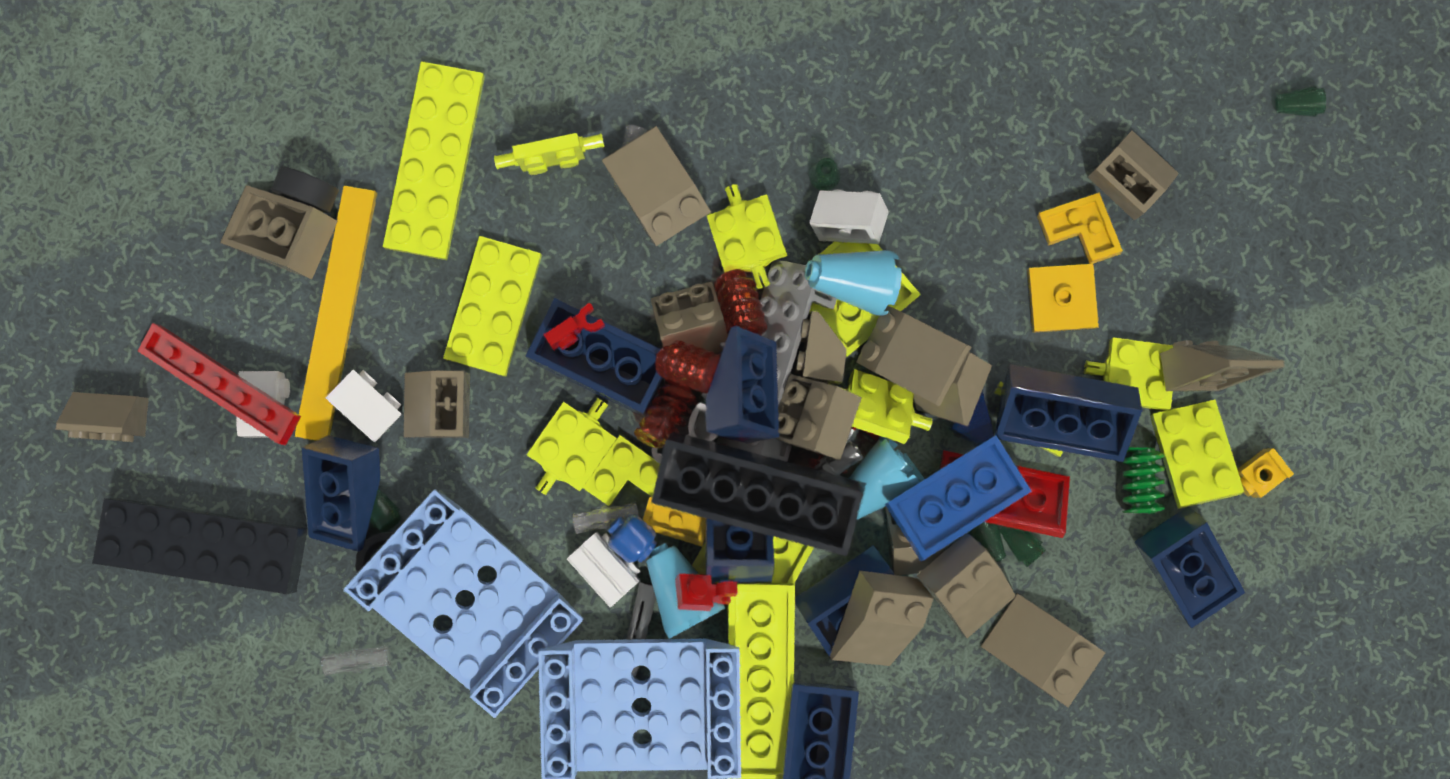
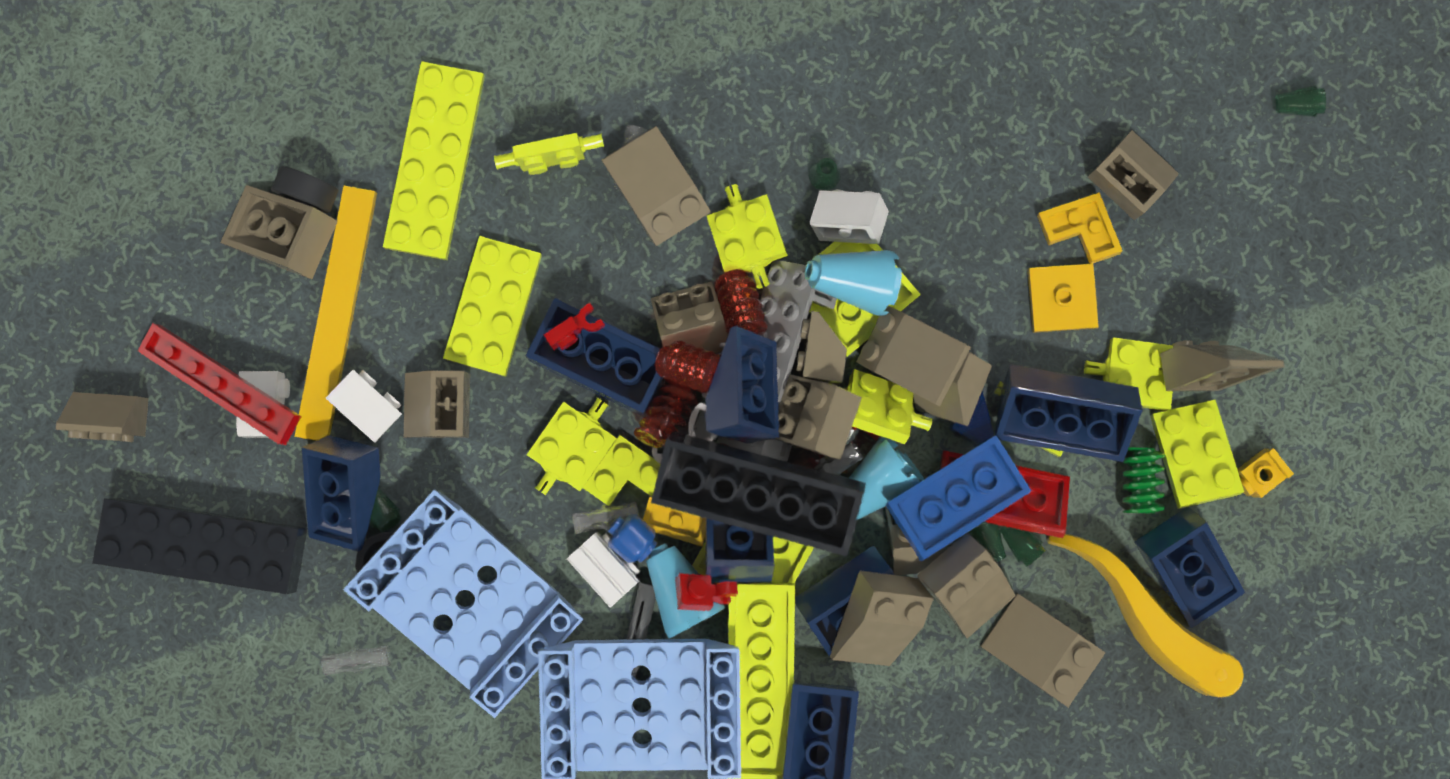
(1161, 636): none -> yellow animal

